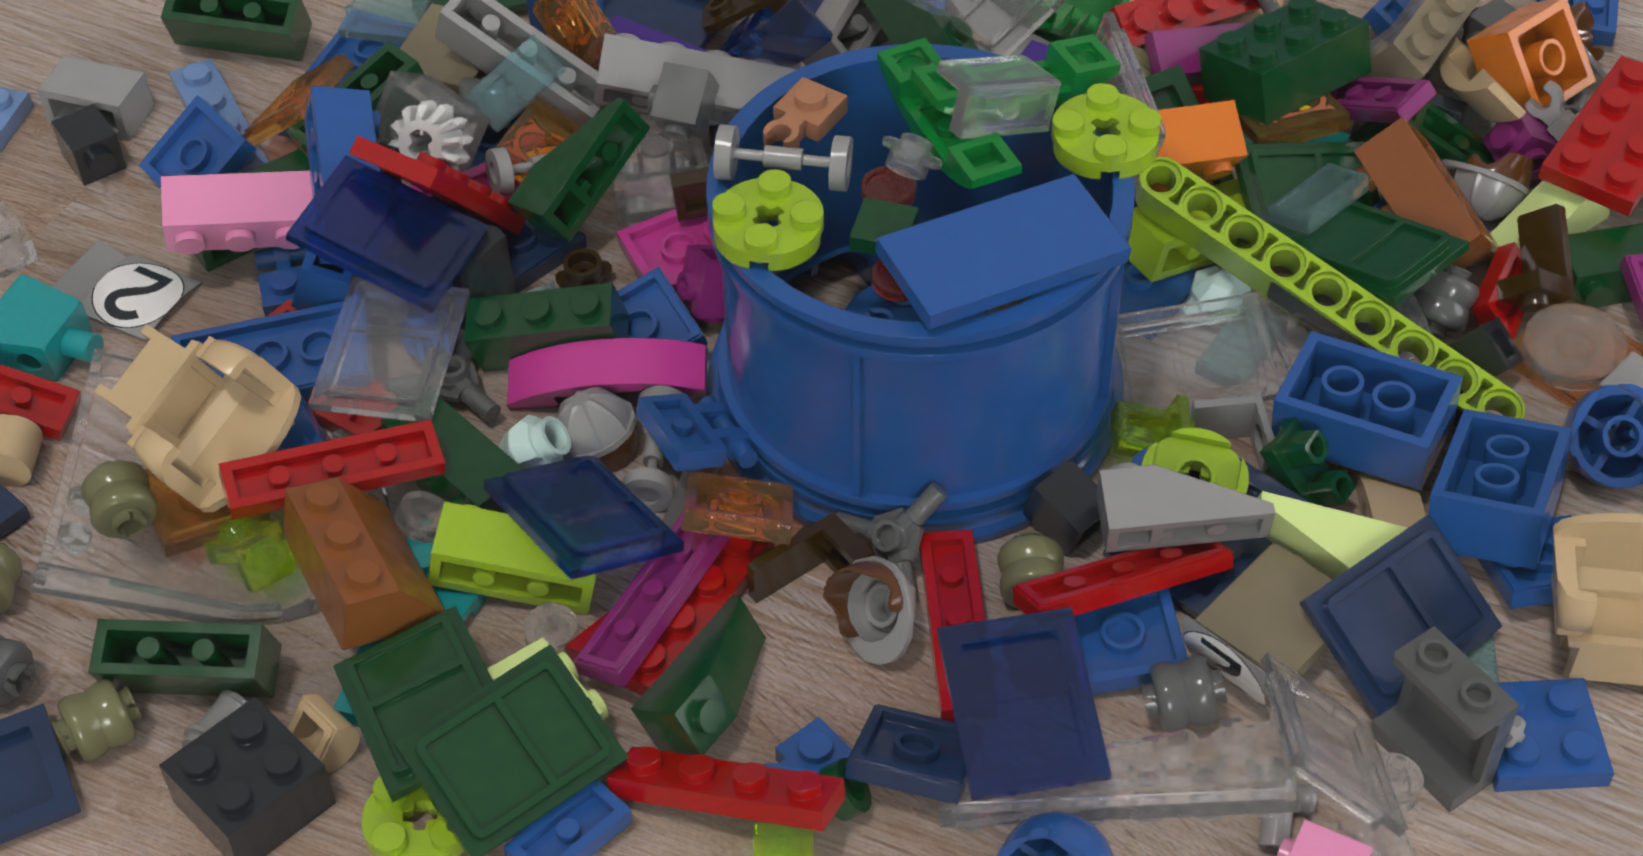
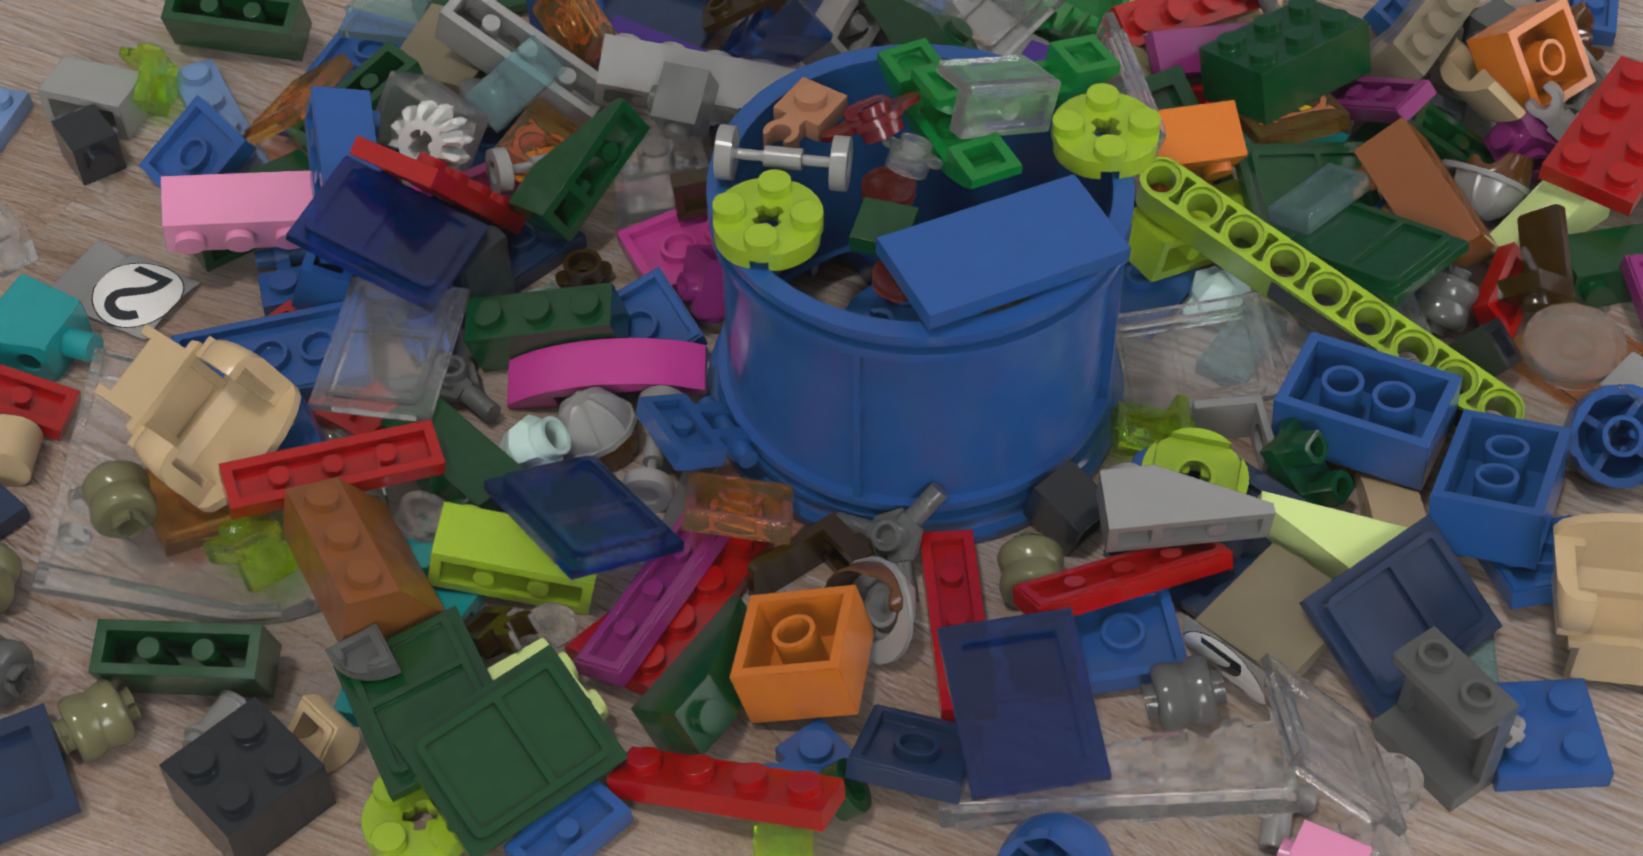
(156, 78): none -> clear neon green bracket
(364, 656): none -> dark grey tile
(500, 628): none -> dark brown plate
(803, 654): none -> orange brick
(873, 118): none -> dark red plate

